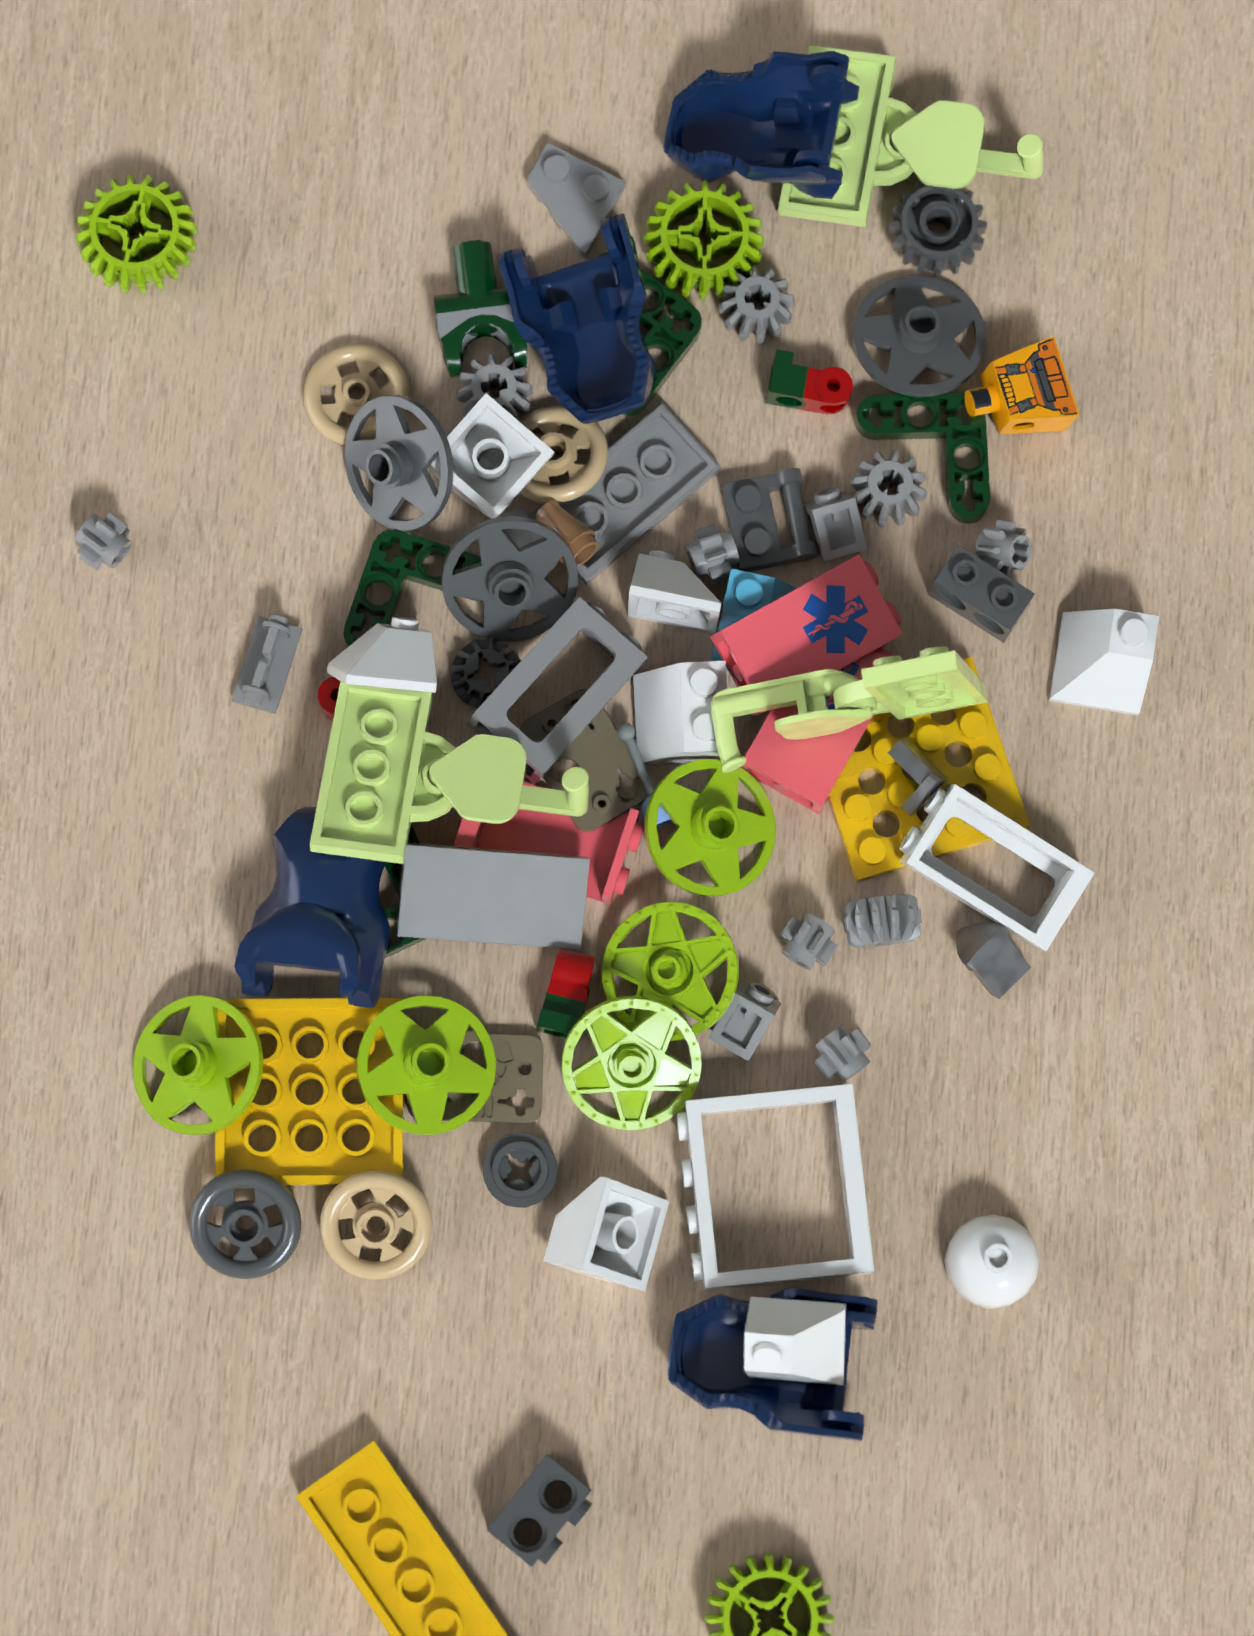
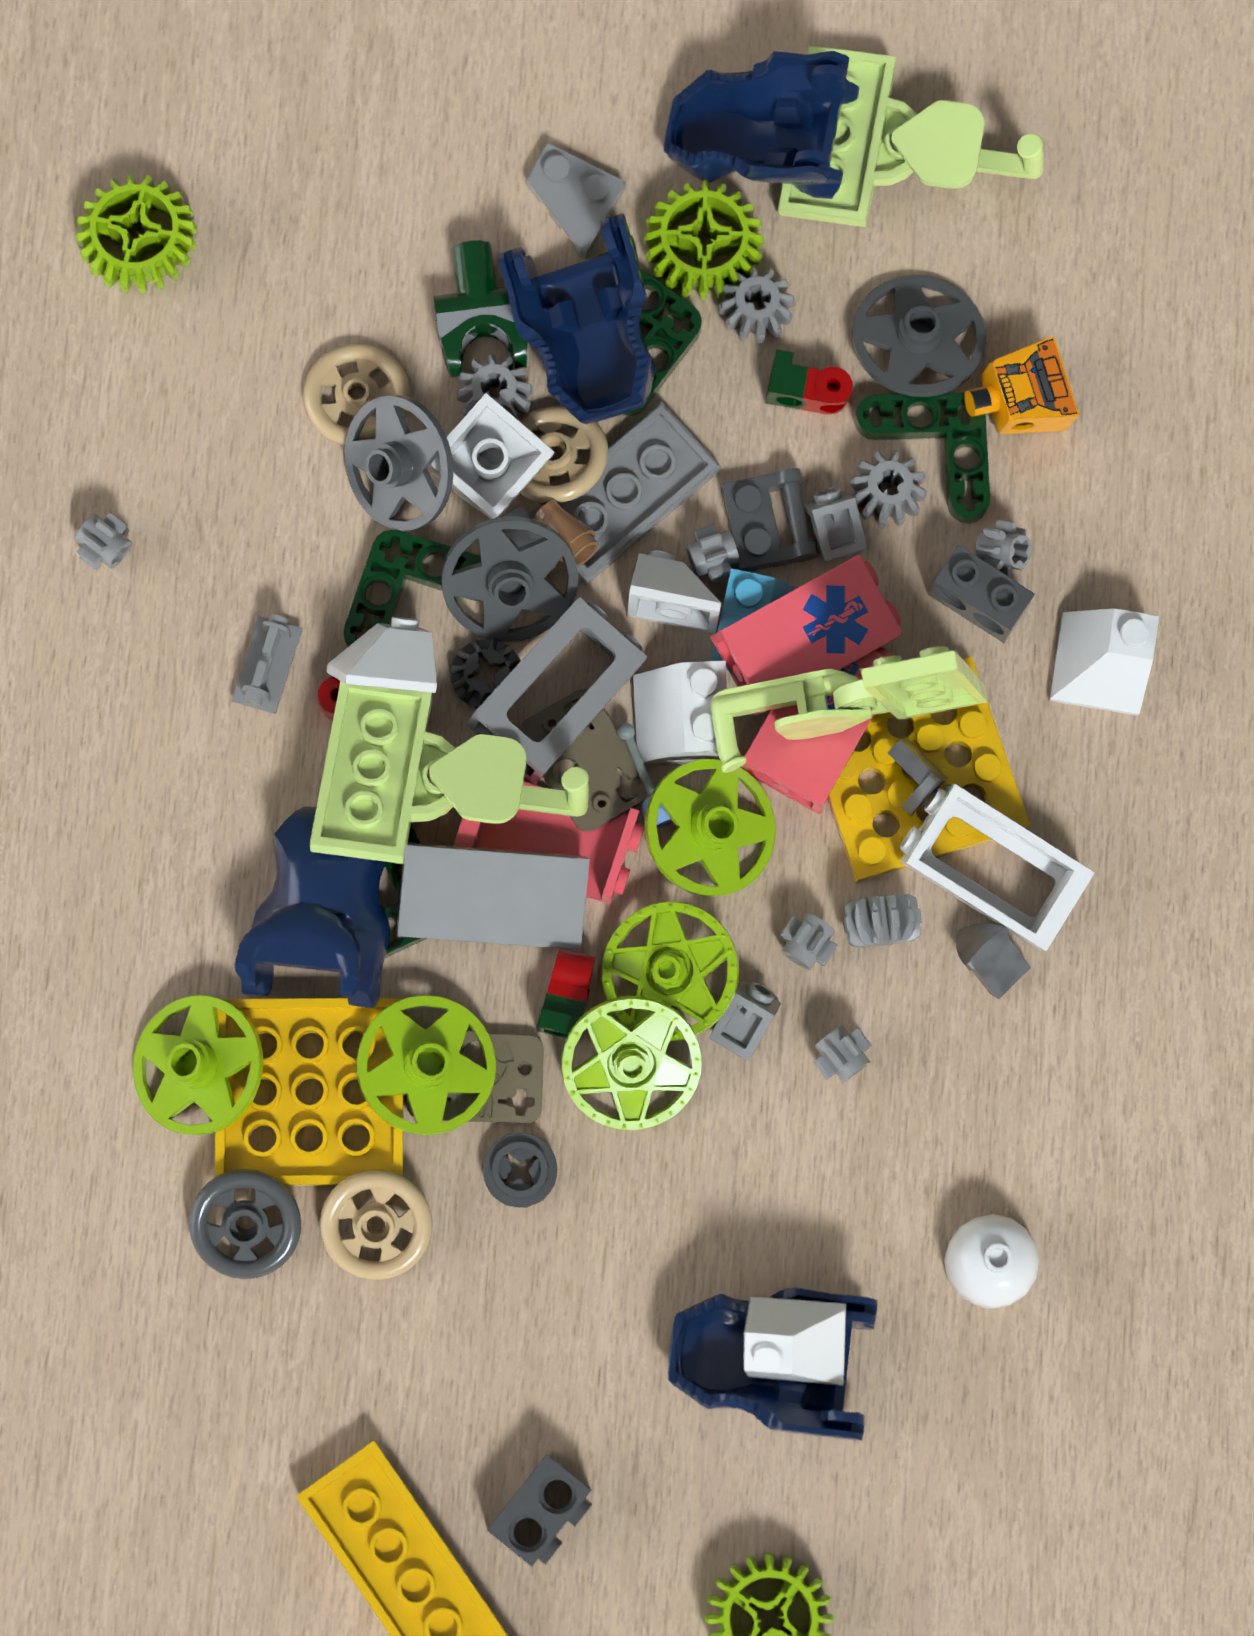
(609, 1233): white slope -> none
(852, 1180): white window -> none
(933, 250): dark grey gear -> none

